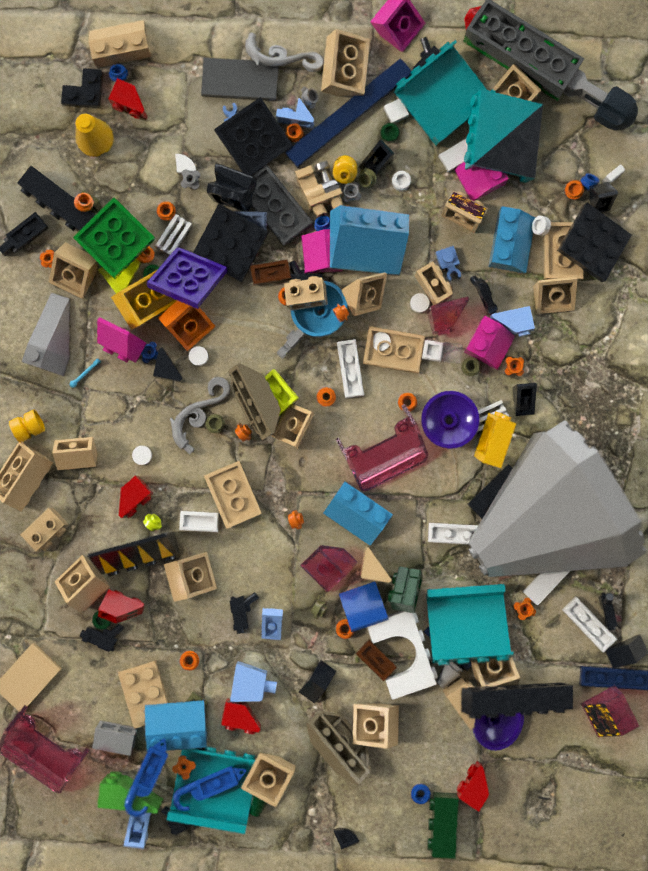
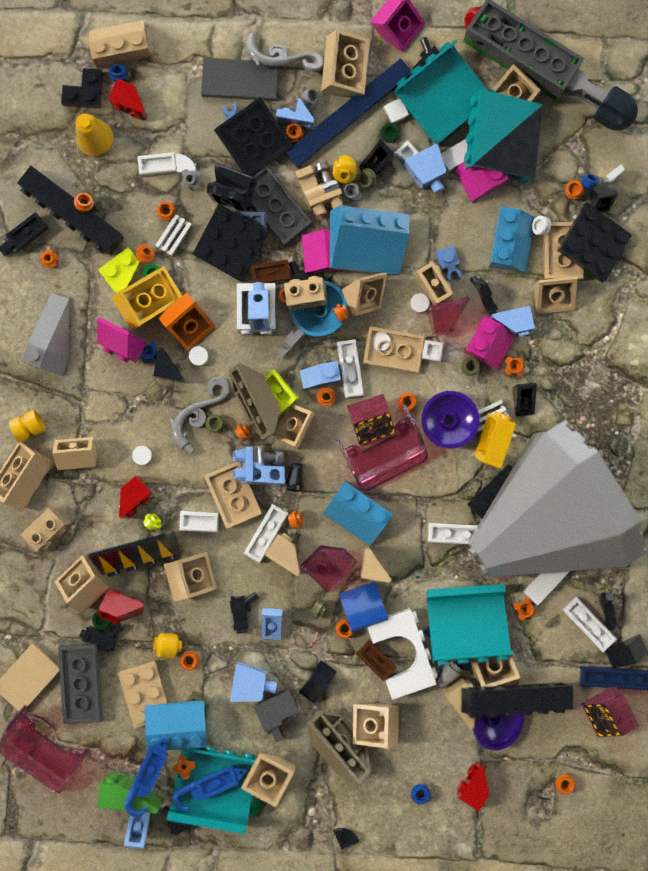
(73, 270): tan slope -> none
(73, 383): medium azure hinge -> none
(80, 683): none -> dark grey tile
(114, 238): green plate -> none
(114, 738): light grey hinge -> none
(157, 164): none -> white tile
(167, 645): none -> yellow head
(187, 277): dark purple plate -> none
(240, 716): red slope -> none
(242, 289): none -> white window
(253, 467): none -> light blue hips
(259, 308): none -> light blue torso
(266, 533): none -> white tile
(274, 709): none -> dark grey hinge
(284, 553): none -> tan slope
(295, 478): none -> black cone
(320, 375): none -> light blue slope
(322, 223): blue plate -> none
(371, 420): none -> slope
(401, 180): white tile -> none
(405, 151): none -> white tile
(406, 589): dark green brick -> none
(427, 168): none -> light blue torso
(443, 825): dark green brick -> none
(464, 211): tan slope -> none
(567, 789): none -> orange plate

